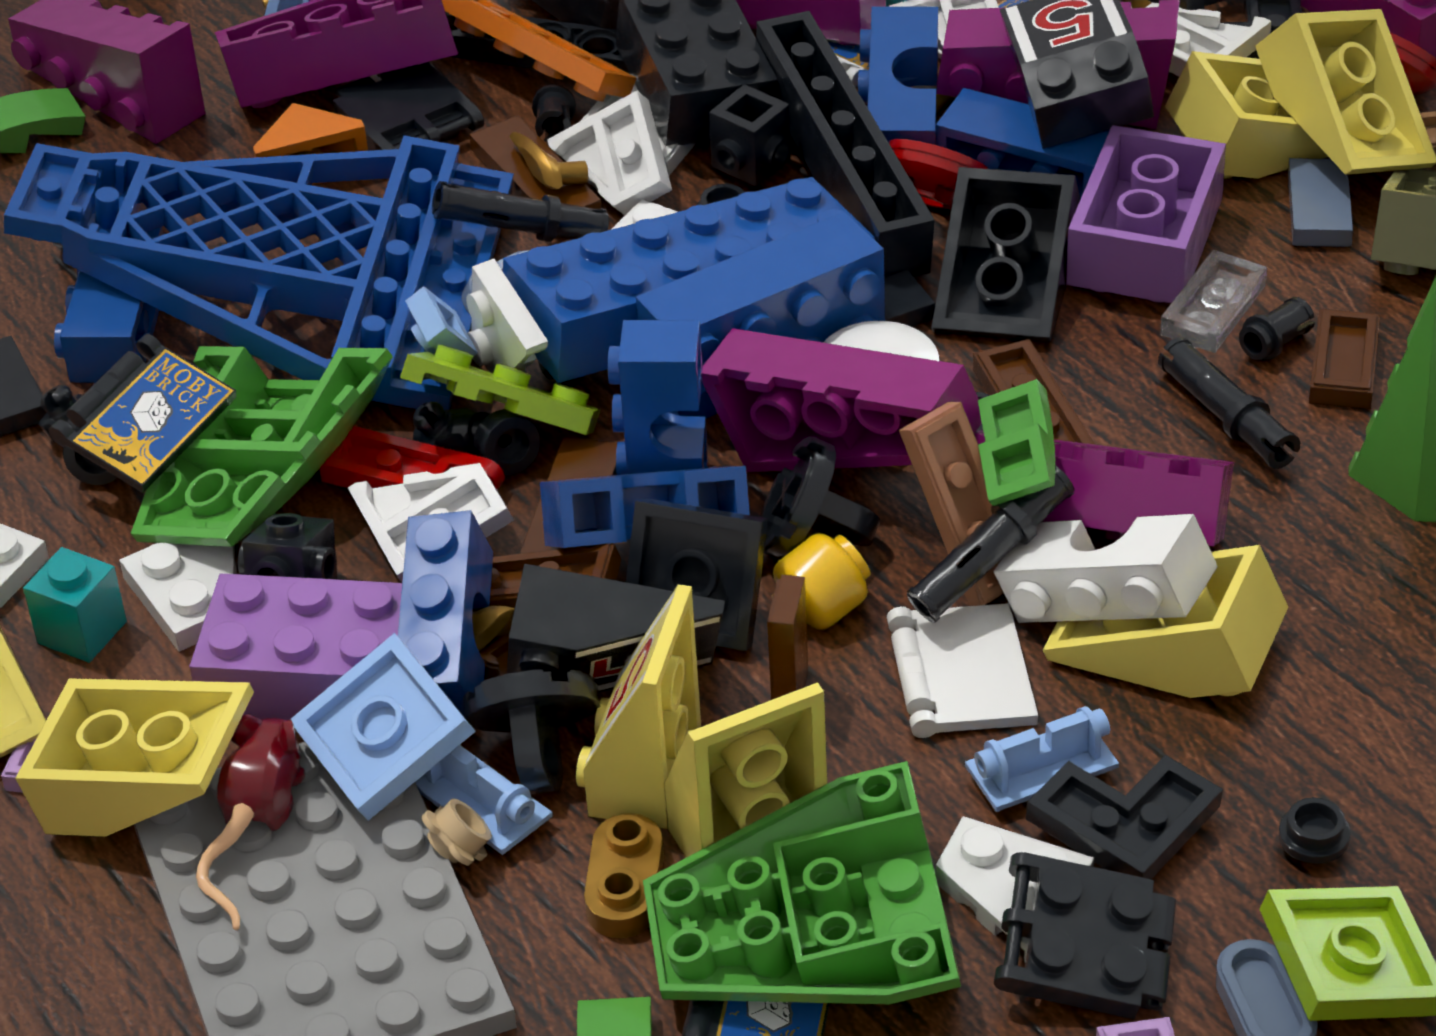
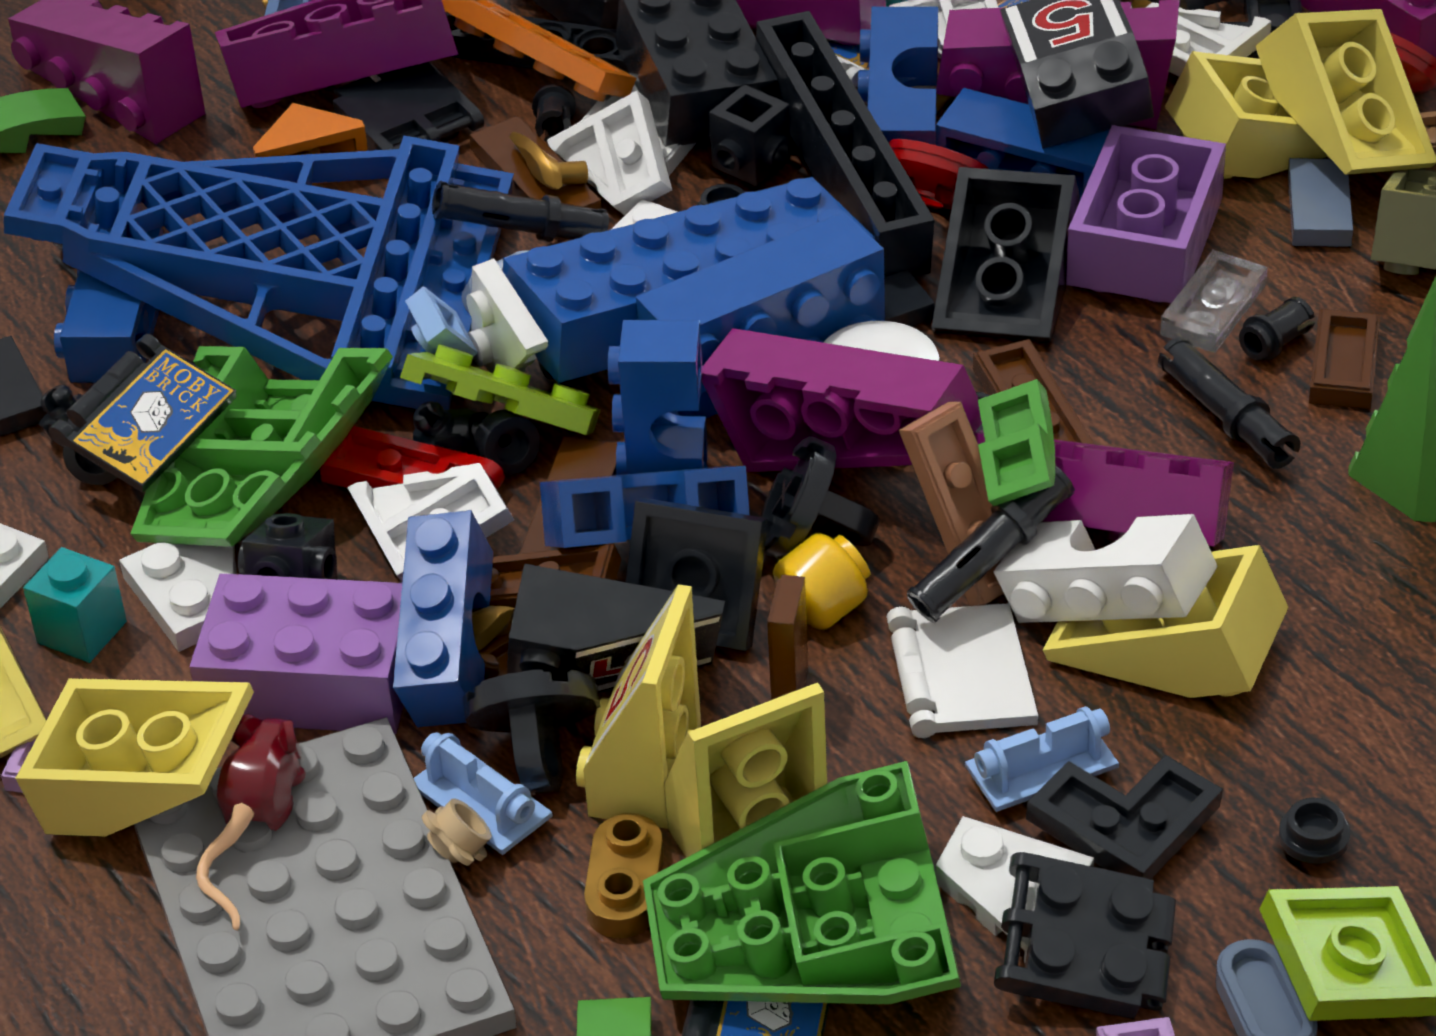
(381, 726): light blue tile -> none

